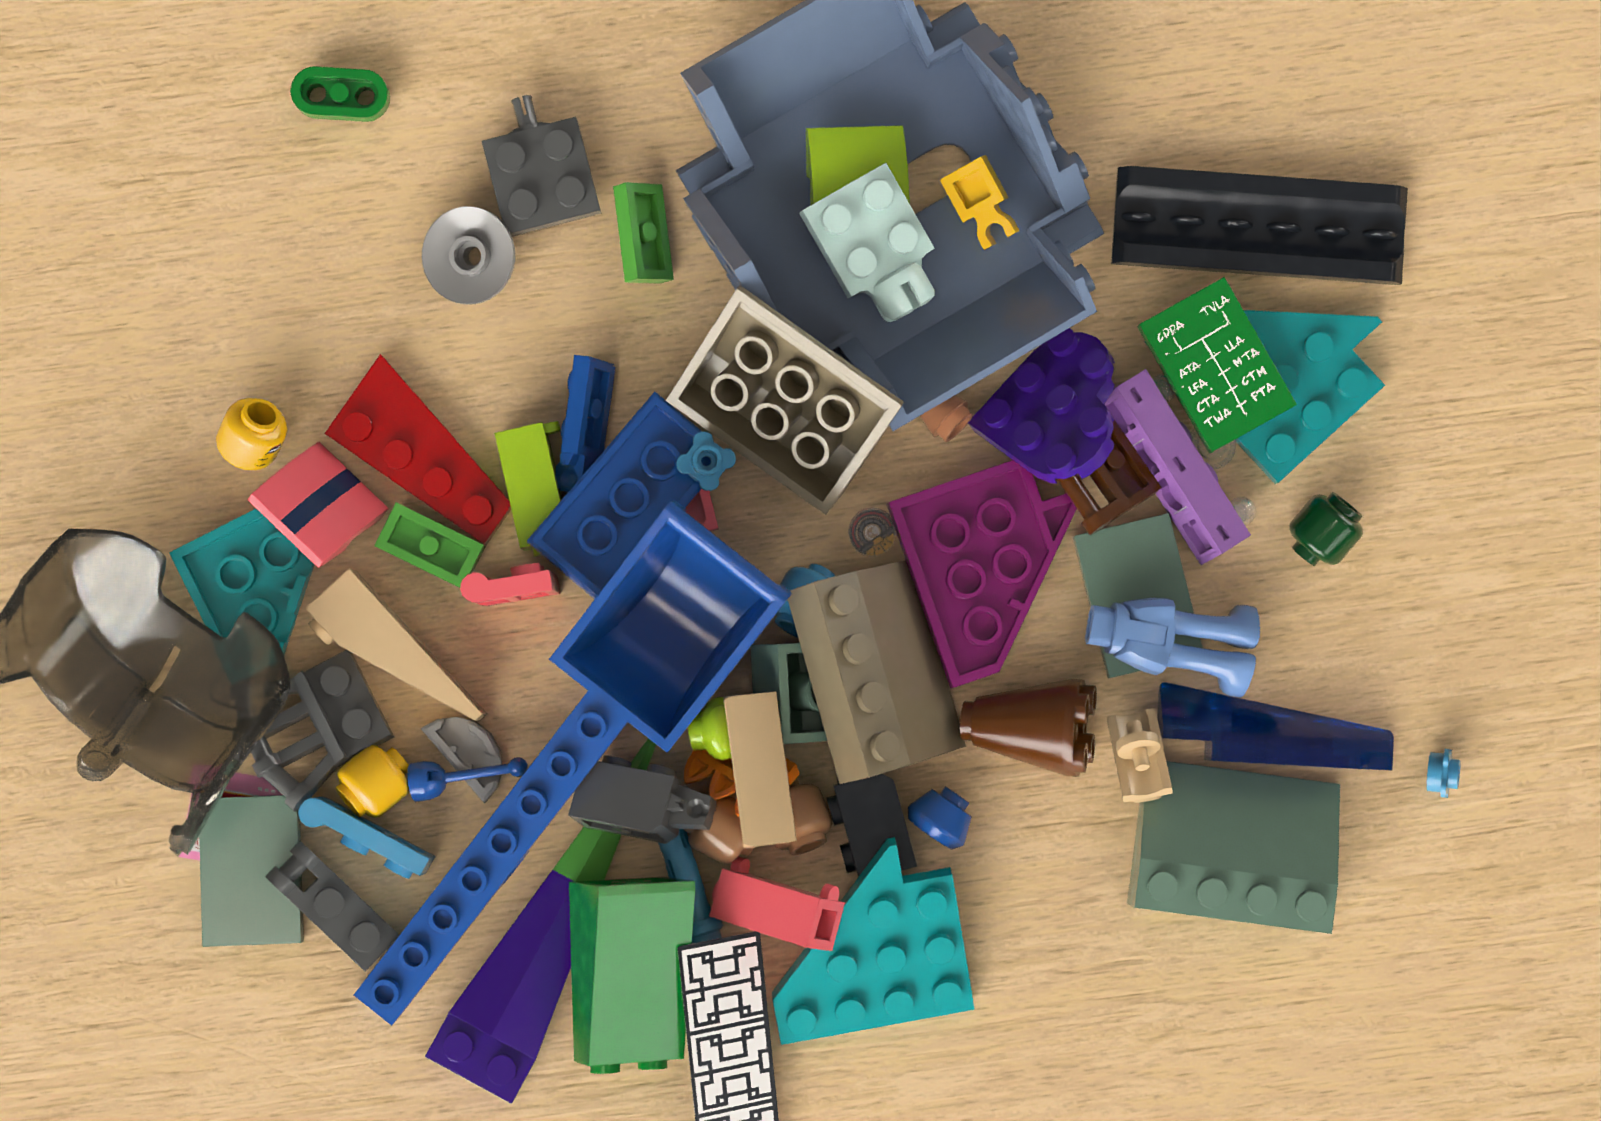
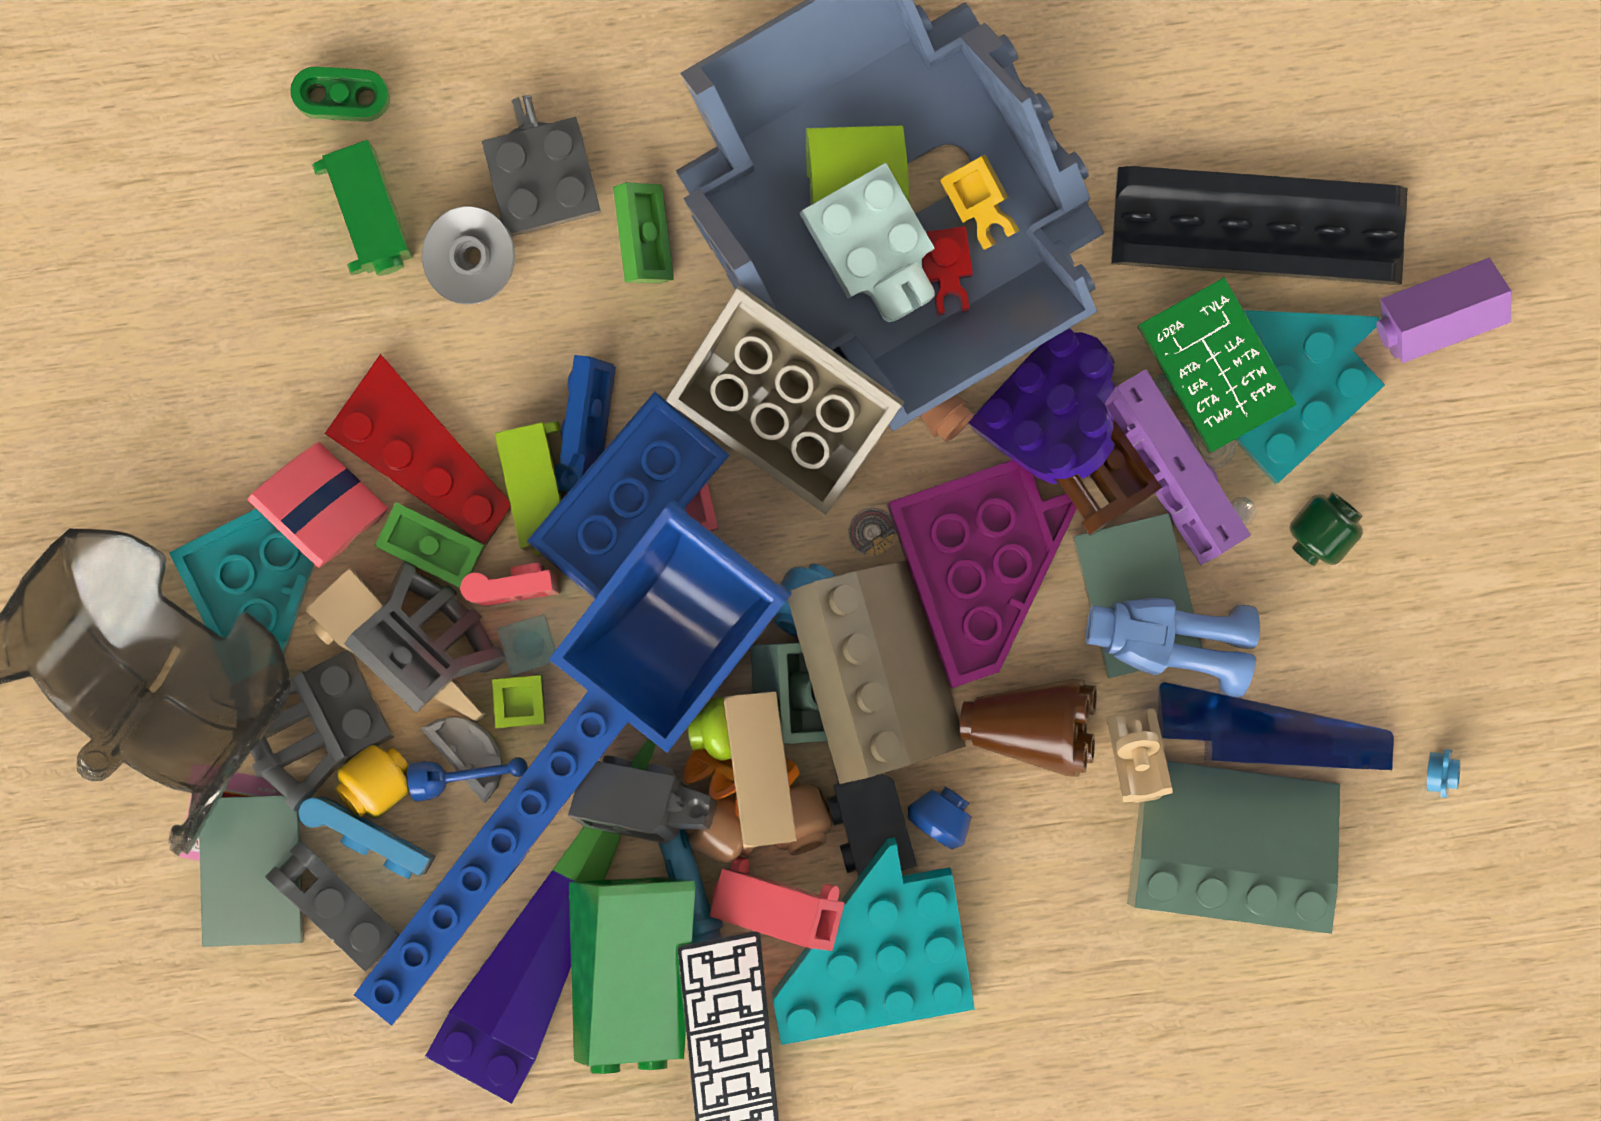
(251, 434): yellow head -> none
(366, 208): none -> green brick
(406, 655): none -> dark grey plate
(519, 701): none -> lime plate
(527, 644): none -> clear light blue plate
(706, 475): dark azure plate -> none
(948, 264): none -> red plate
(1444, 311): none -> medium lavender brick

